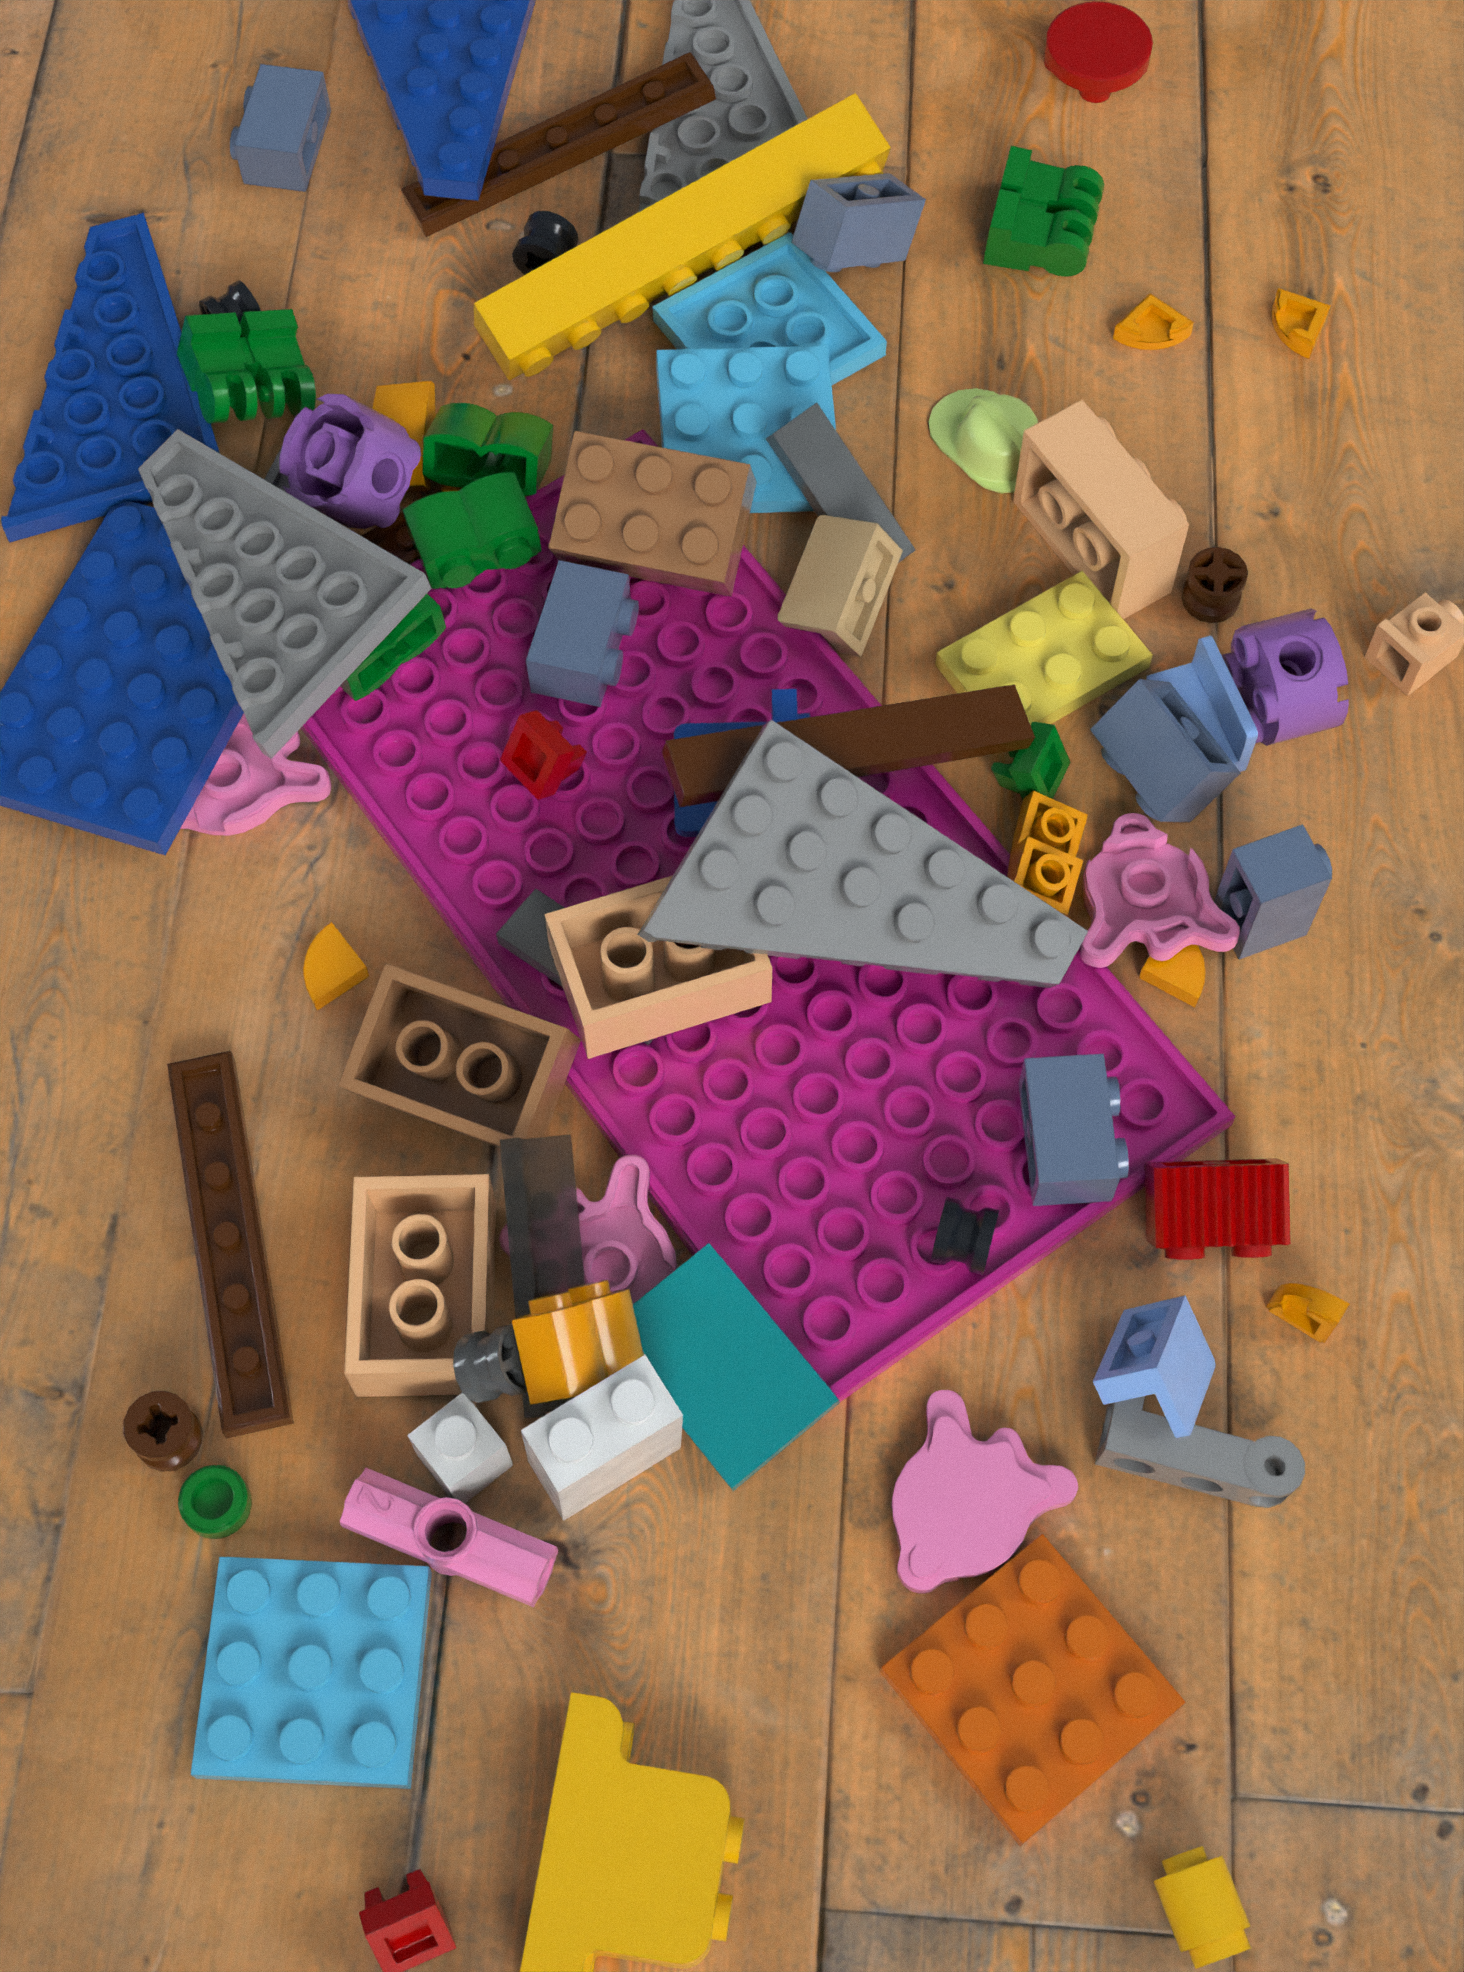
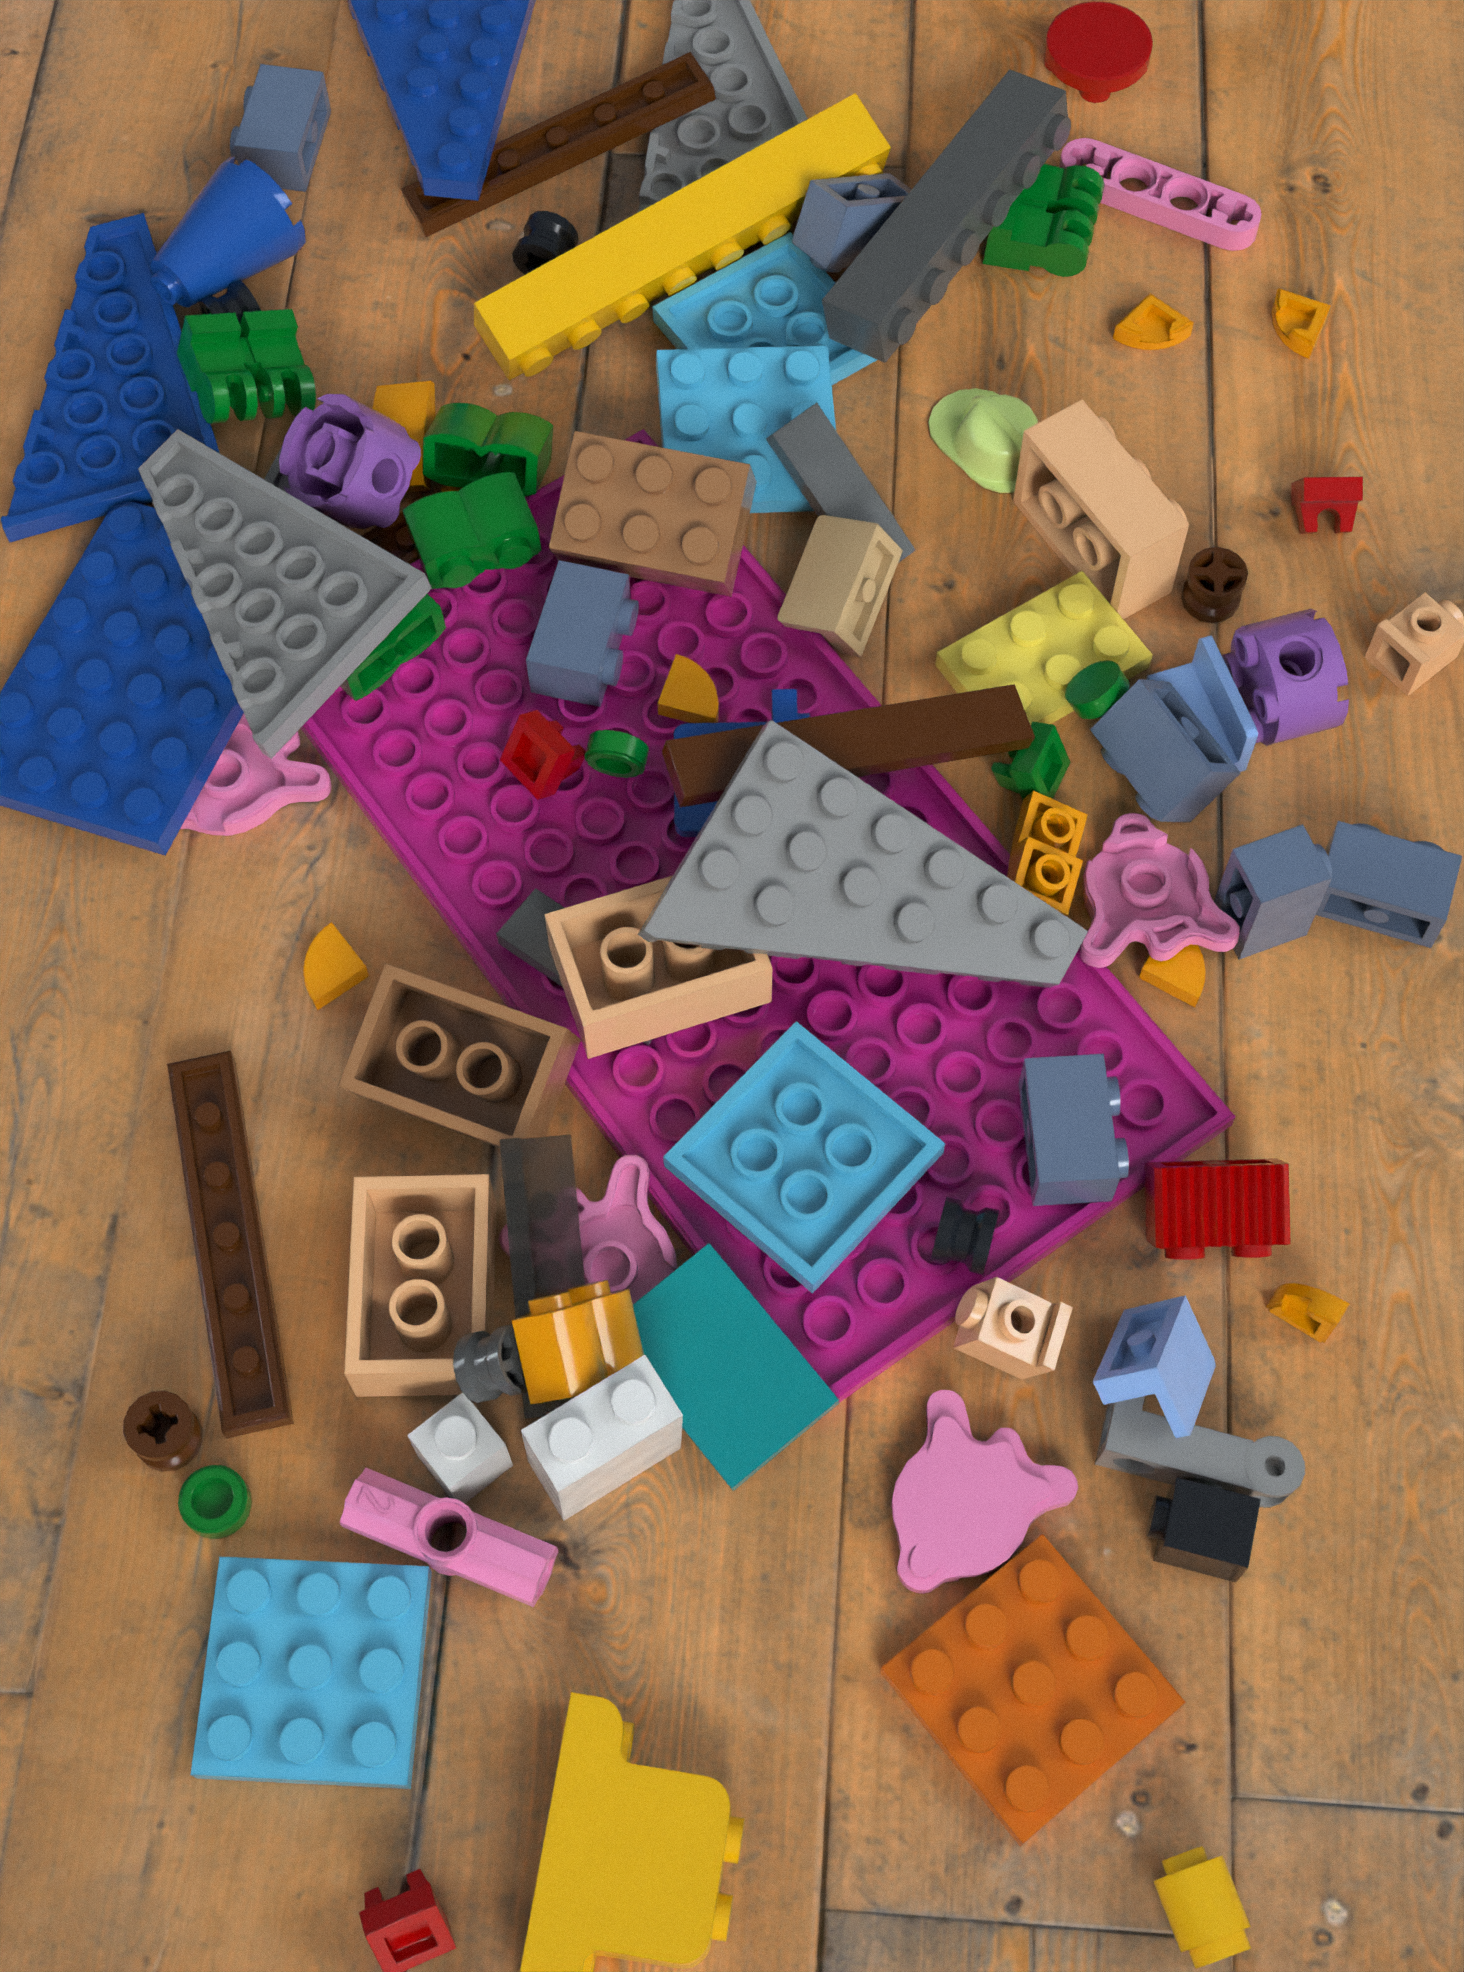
(226, 235): none -> blue cone
(616, 753): none -> green tile
(689, 693): none -> light orange tile
(804, 1156): none -> medium azure plate
(947, 216): none -> dark grey brick
(1019, 1348): none -> light nougat brick
(1096, 689): none -> green tile
(1166, 184): none -> bright pink beam
(1204, 1529): none -> black brick
(1331, 494): none -> red tile
(1389, 883): none -> sand blue brick

